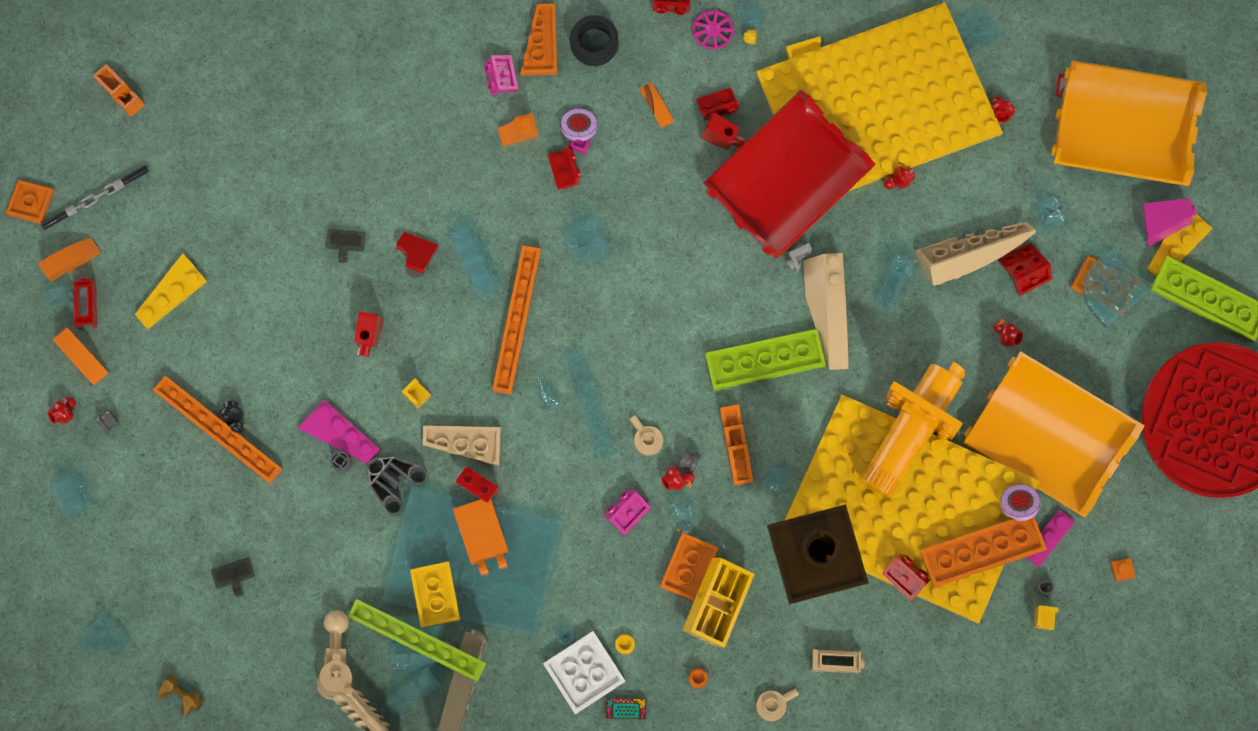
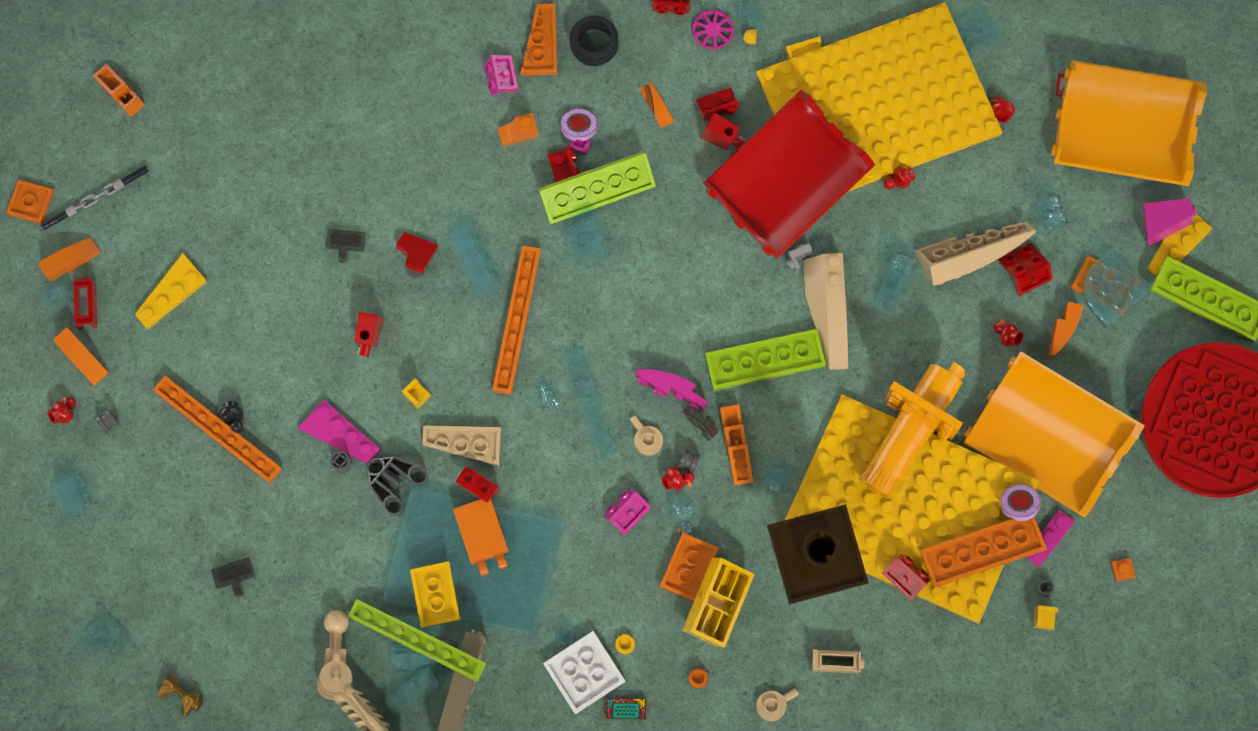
(597, 187): none -> lime plate
(665, 382): none -> dark pink slope
(705, 424): none -> clear smoke plate
(1064, 328): none -> orange slope

